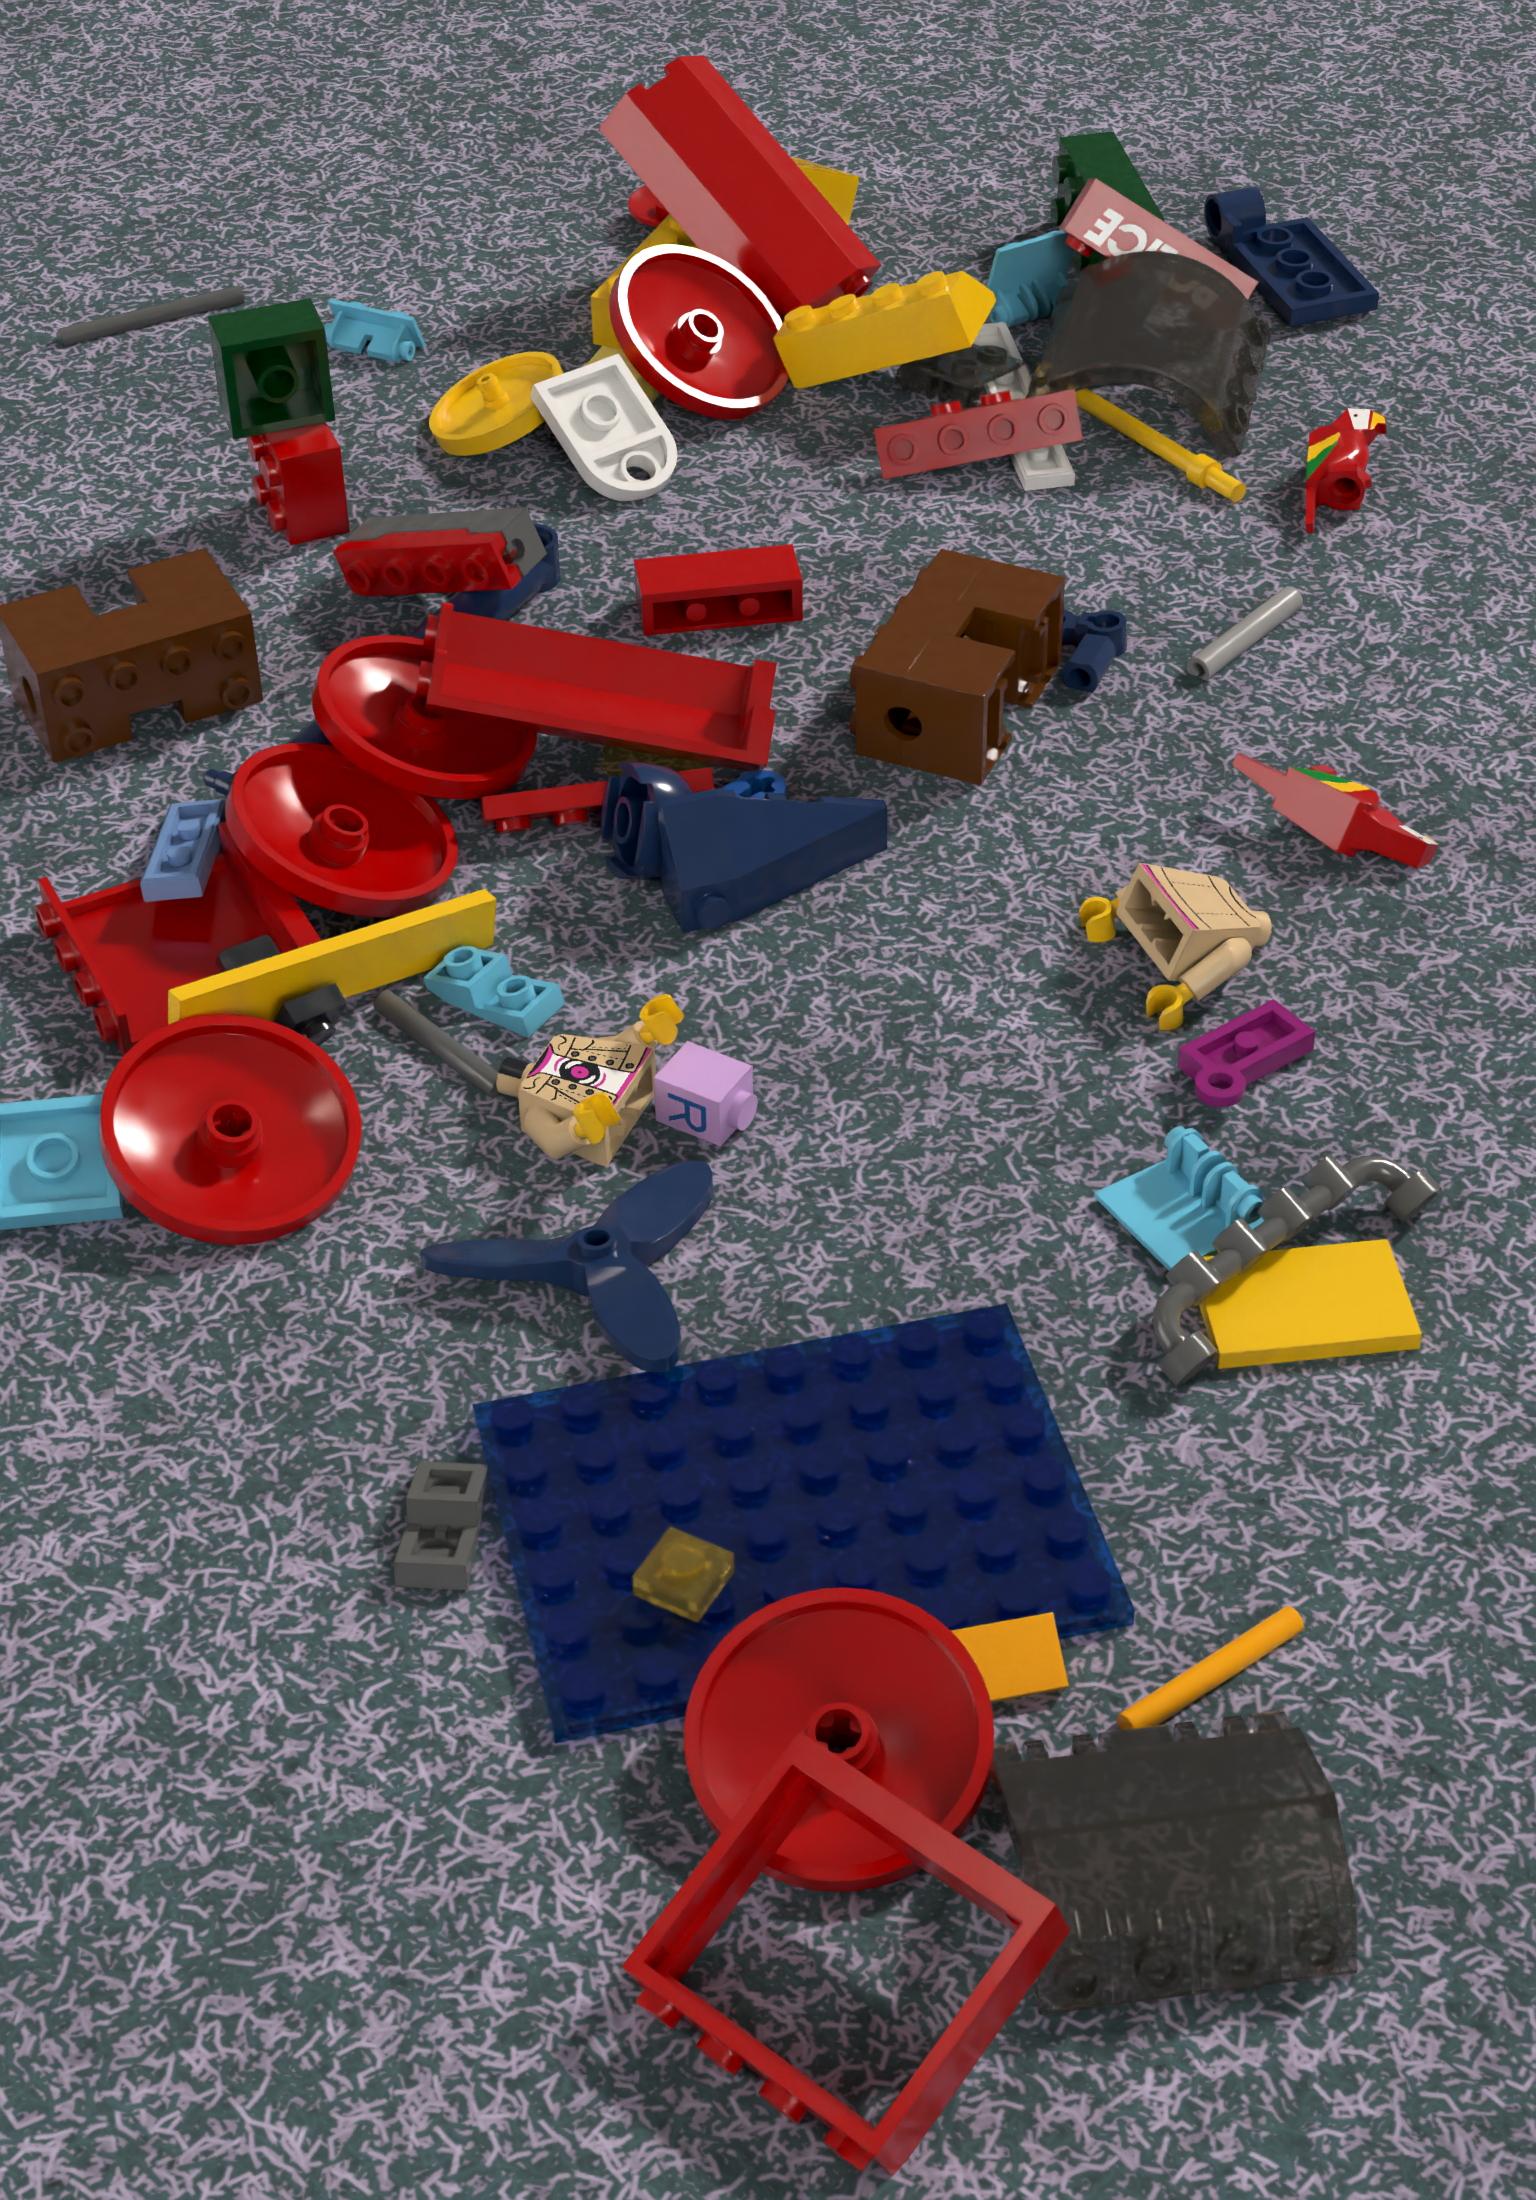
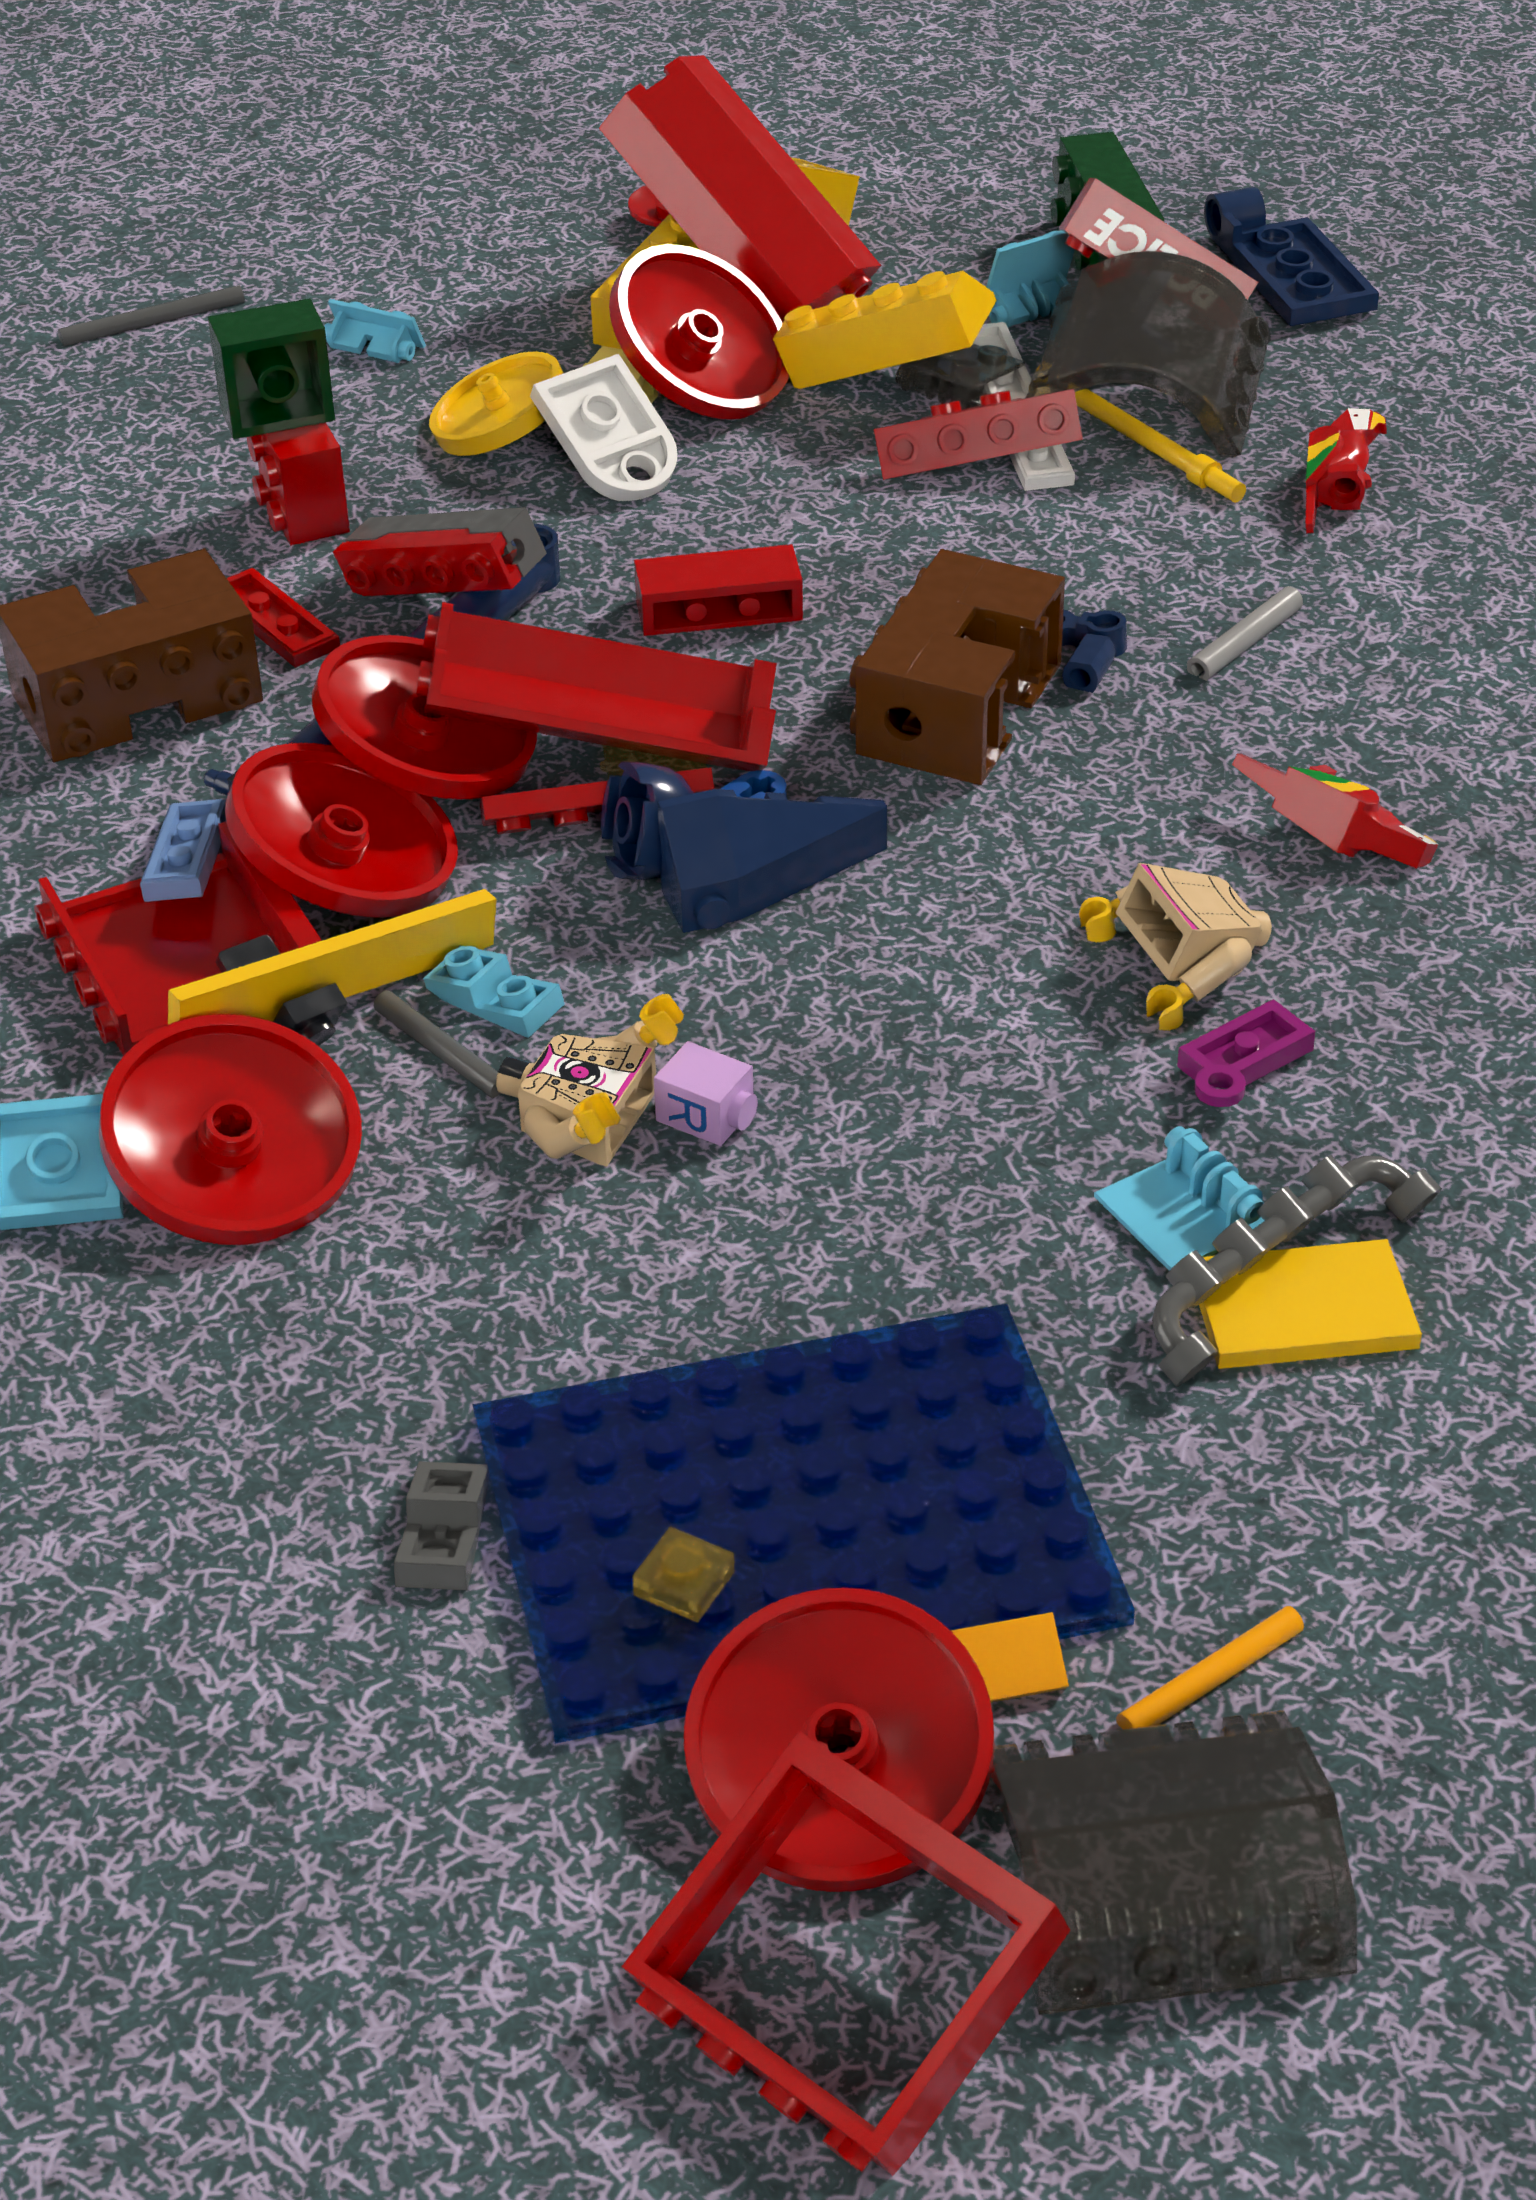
(282, 621): none -> red tile
(605, 1261): dark blue piece -> none

